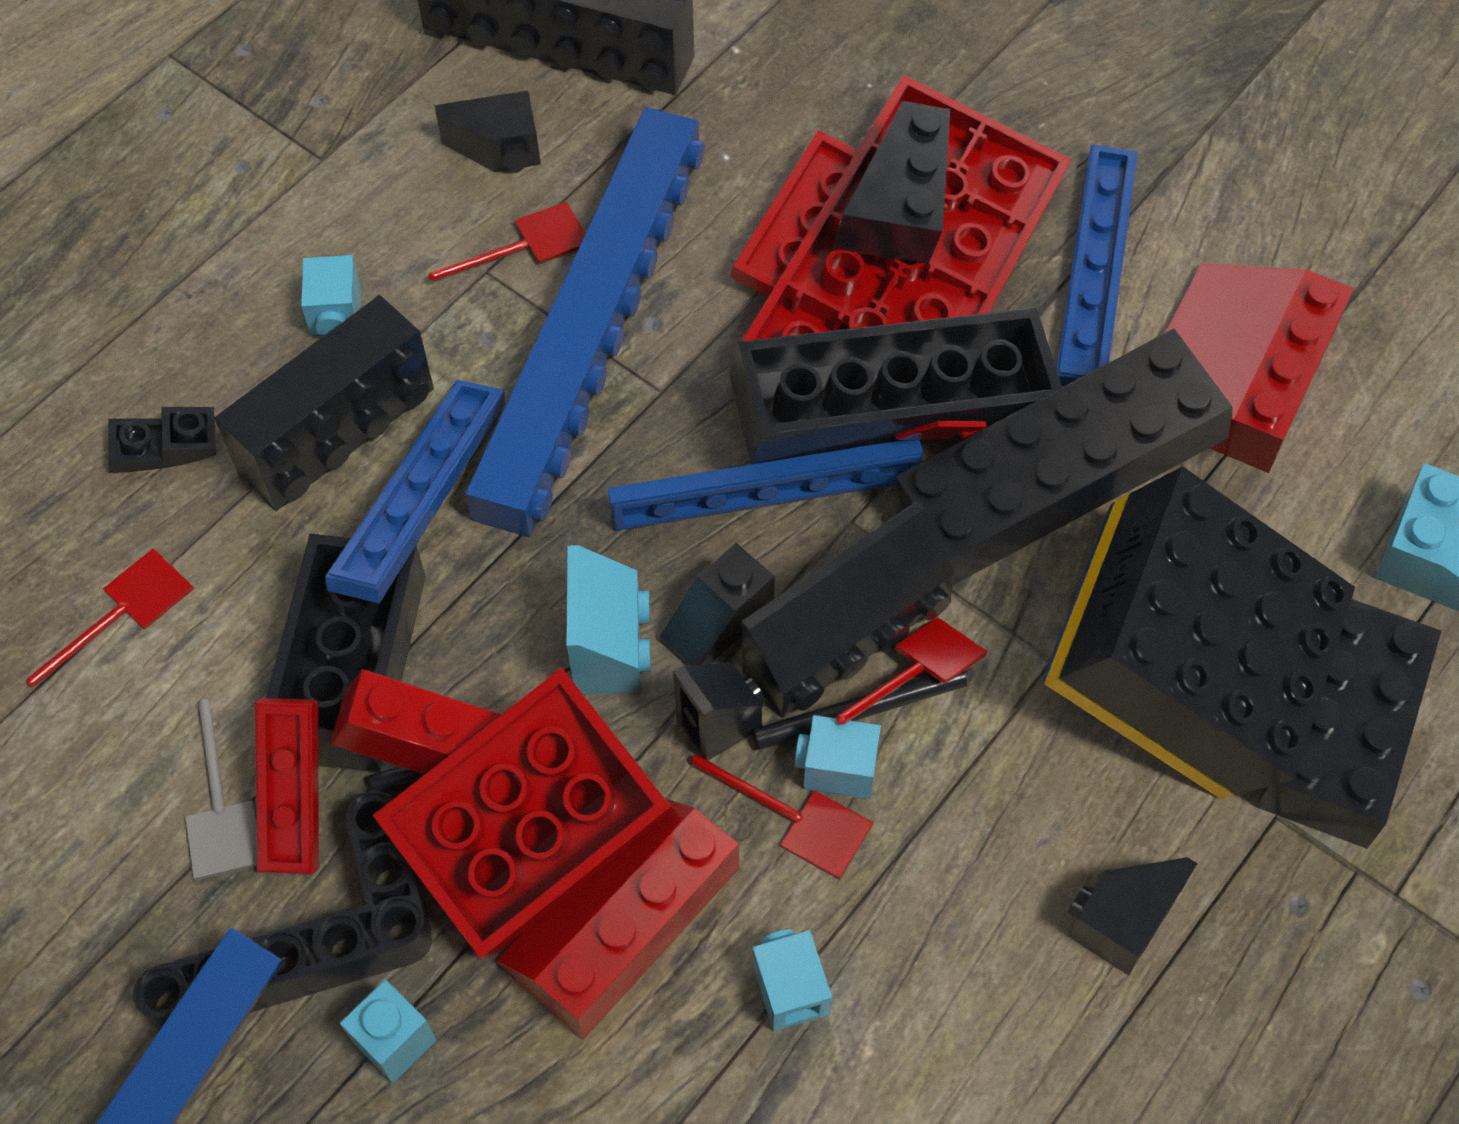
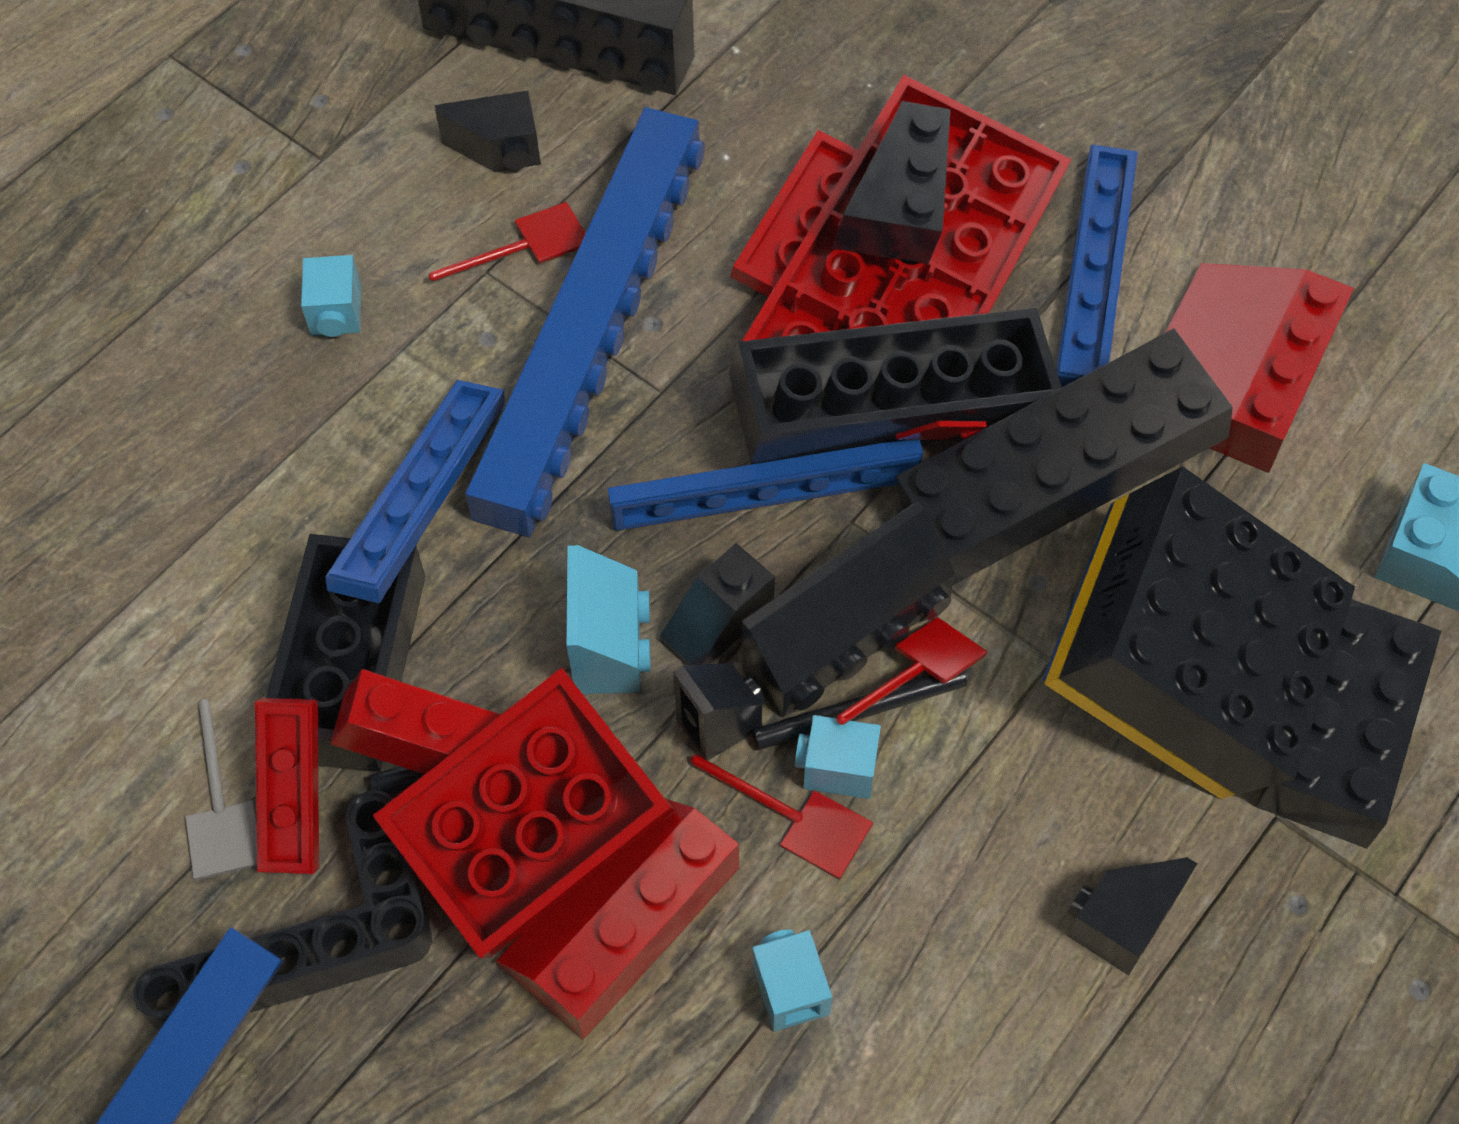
(141, 591): red piece -> none
(163, 442): black slope -> none
(326, 402): black brick -> none
(388, 1031): medium azure brick -> none

